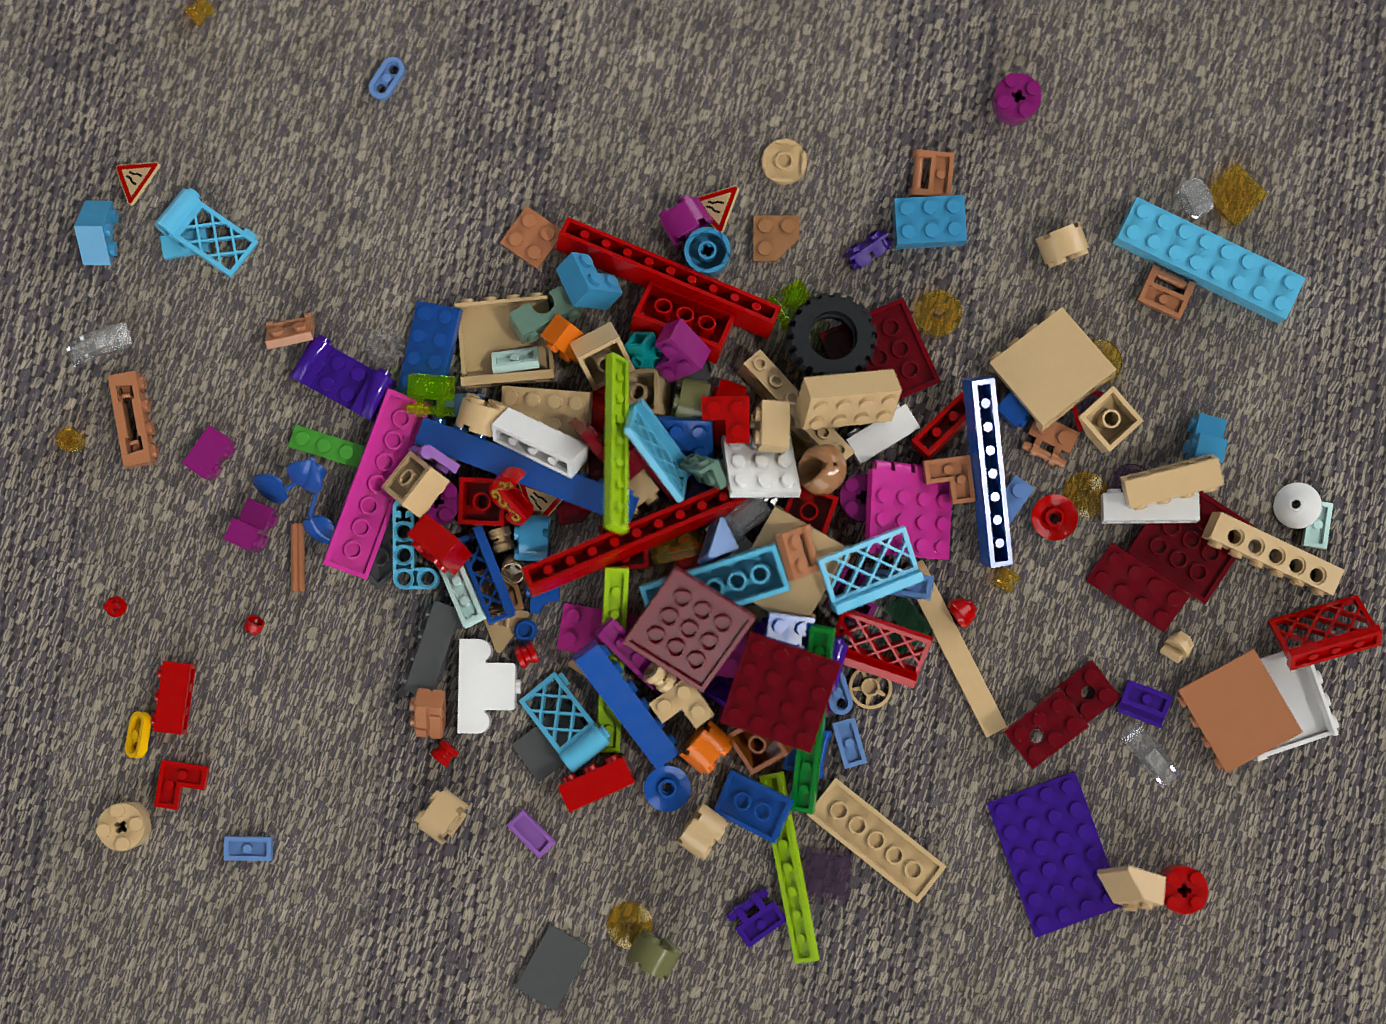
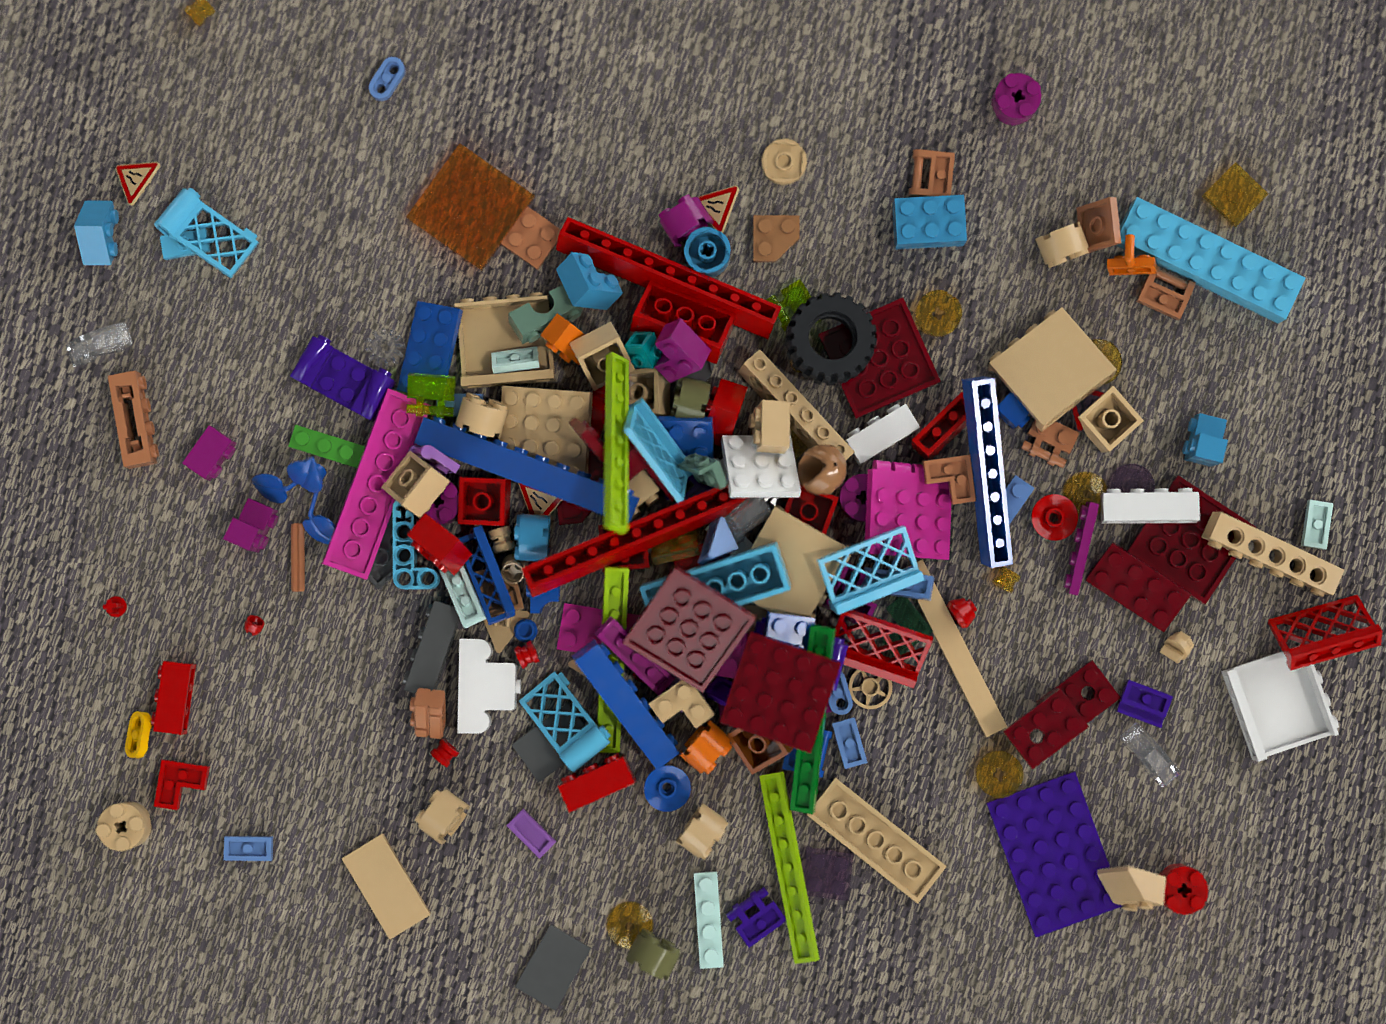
(75, 442): clear yellow wheel -> none
(290, 331): nougat plate -> none
(386, 886): none -> tan tile
(470, 207): none -> clear orange plate
(508, 496): red animal -> none
(539, 442): white brick -> none
(660, 677): tan wheel -> none
(708, 919): none -> light aqua plate
(733, 410): red plate -> none
(753, 806): blue plate -> none
(793, 553): nougat plate -> none
(848, 399): tan brick -> none
(860, 252): dark purple hinge -> none
(1009, 783): none -> clear yellow plate
(1078, 557): none -> magenta plate
(1100, 223): none -> nougat plate
(1128, 264): none -> orange plate
(1172, 481): tan brick -> none
(1195, 198): clear gear -> none
(1238, 711): nougat panel -> none
(1304, 515): white dish -> none

